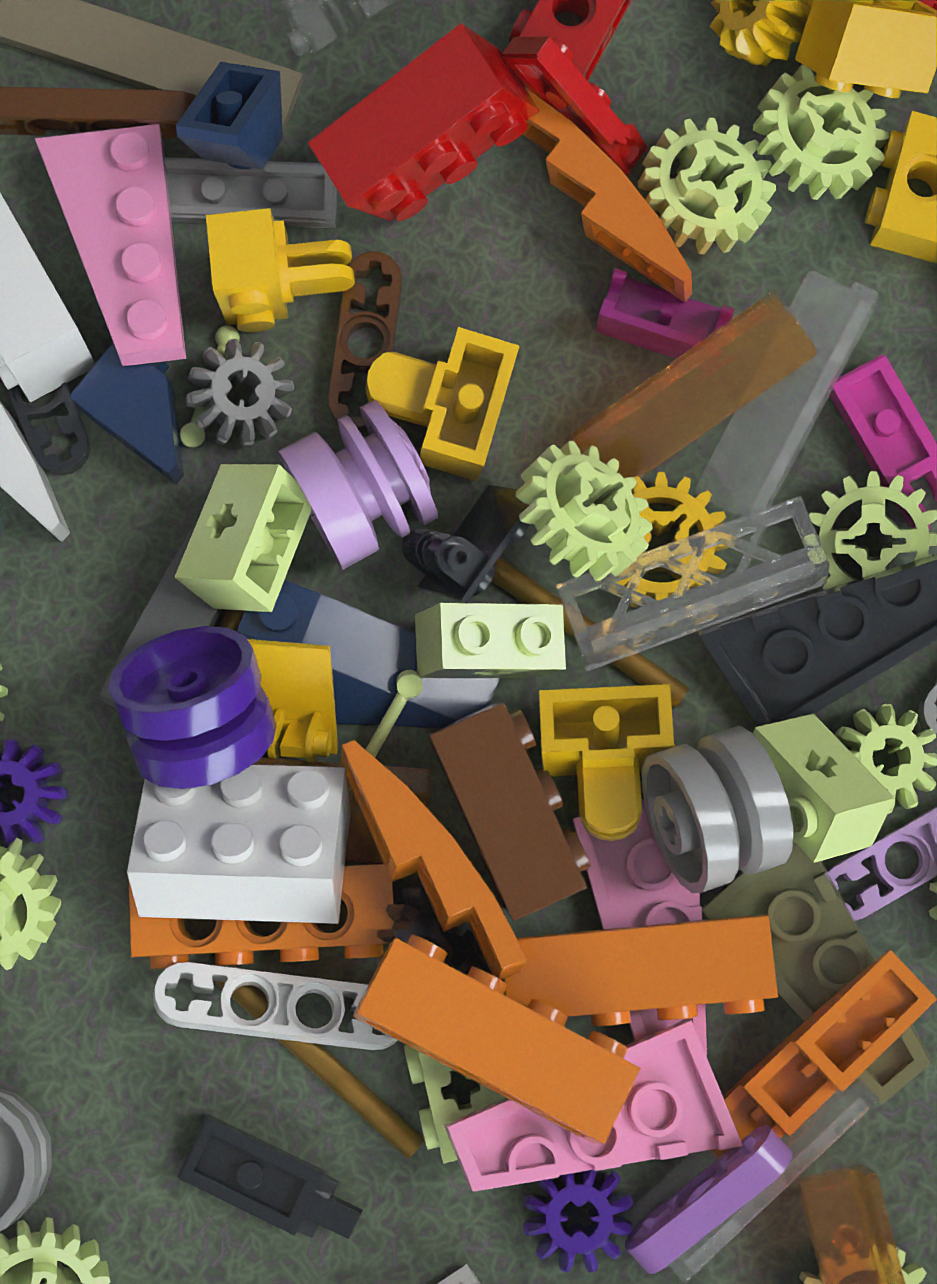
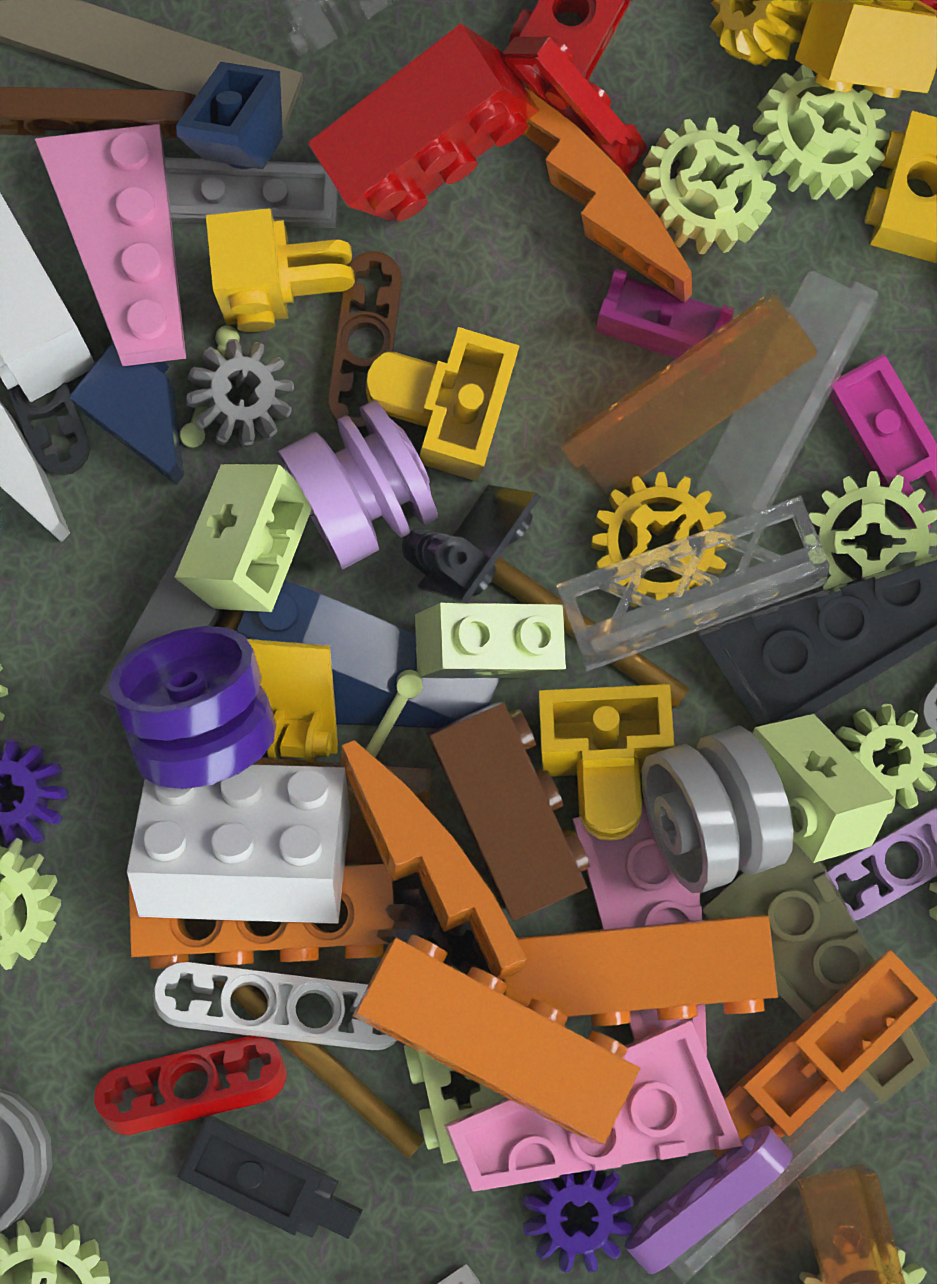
(149, 1115): none -> red beam
(584, 511): yellowish green gear -> none

